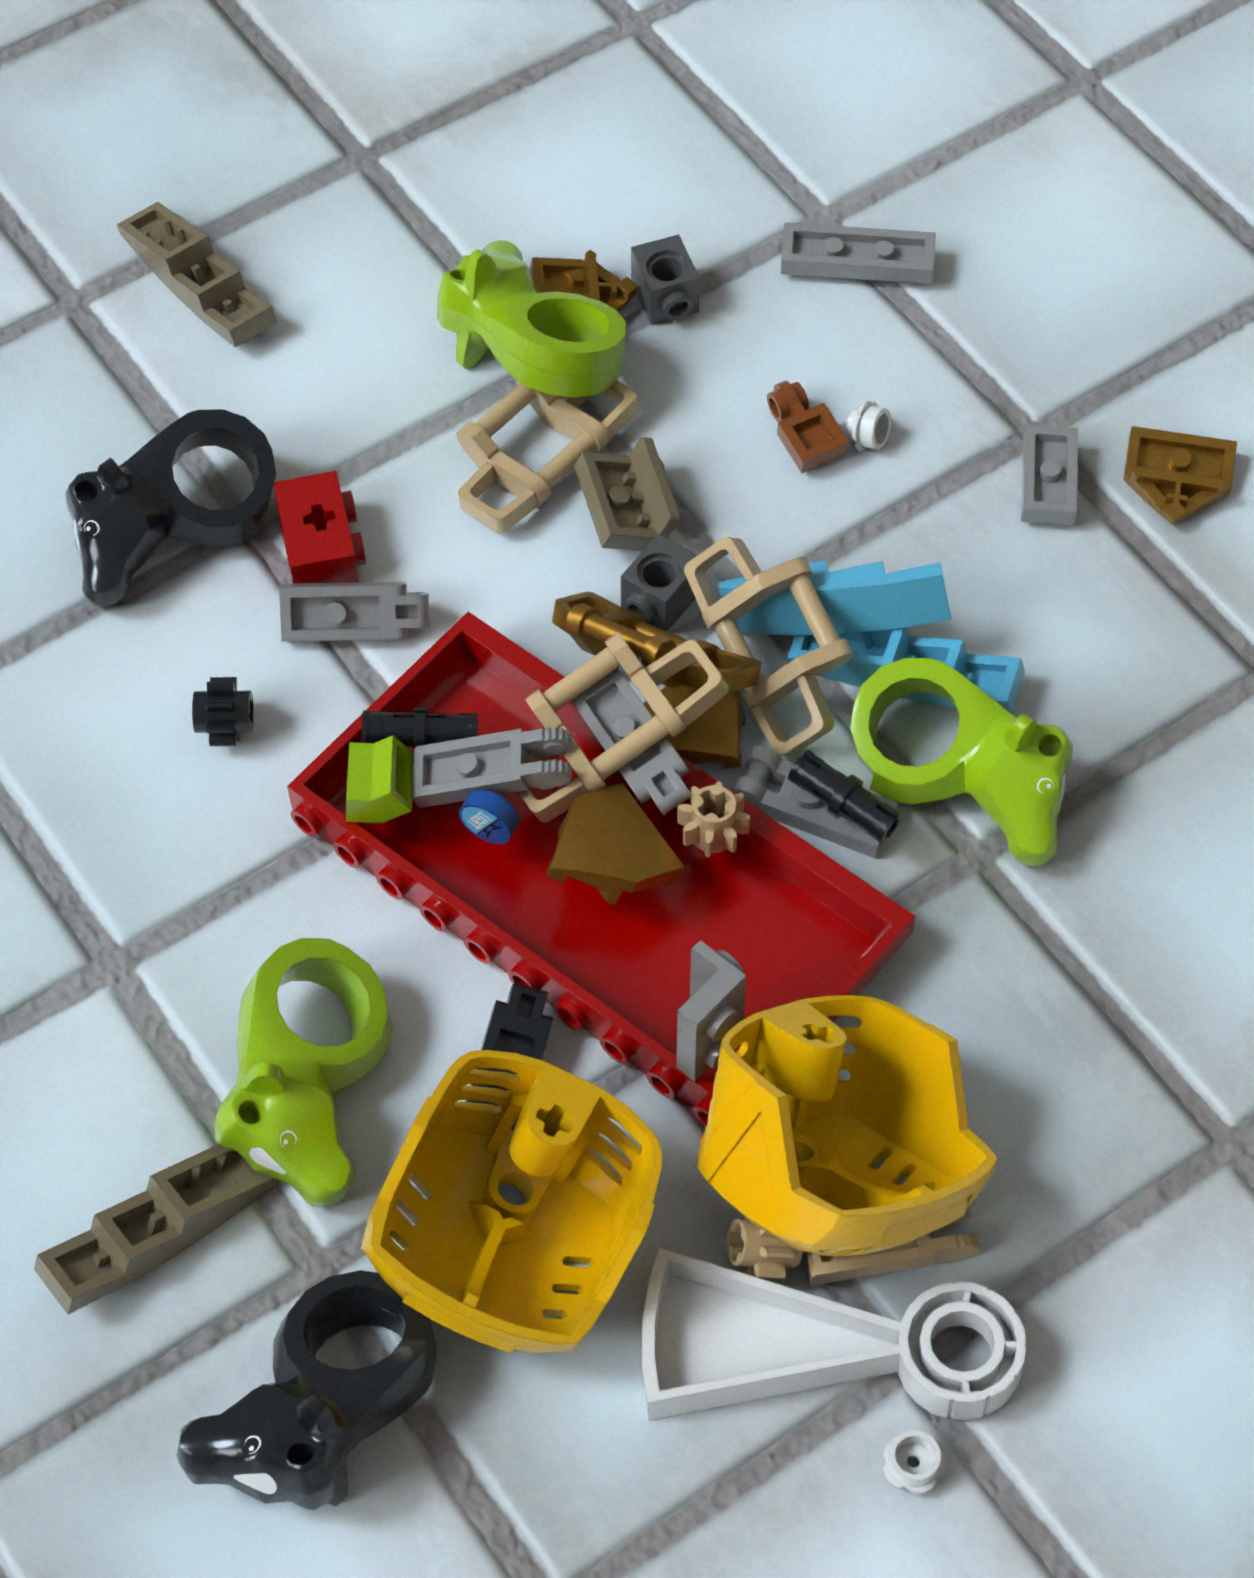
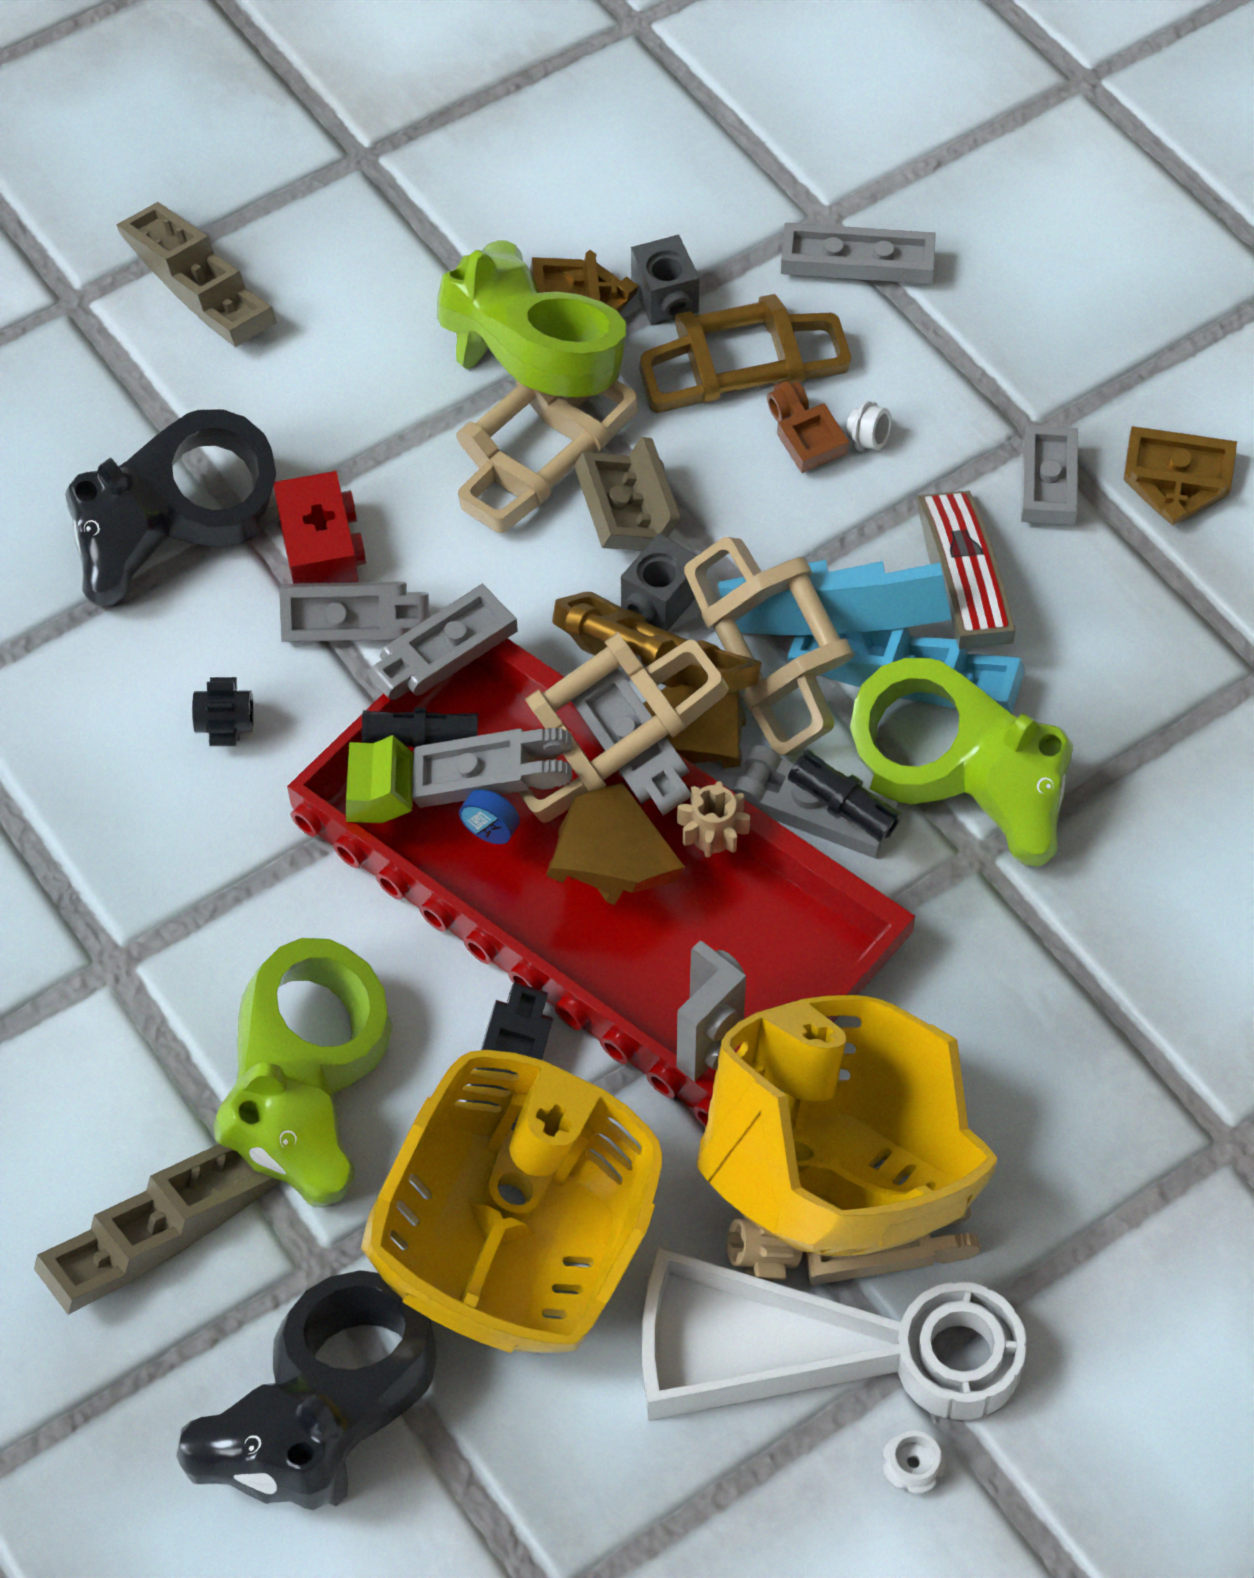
(443, 644): none -> light grey hinge
(777, 321): none -> pearl gold bar
(969, 568): none -> slope

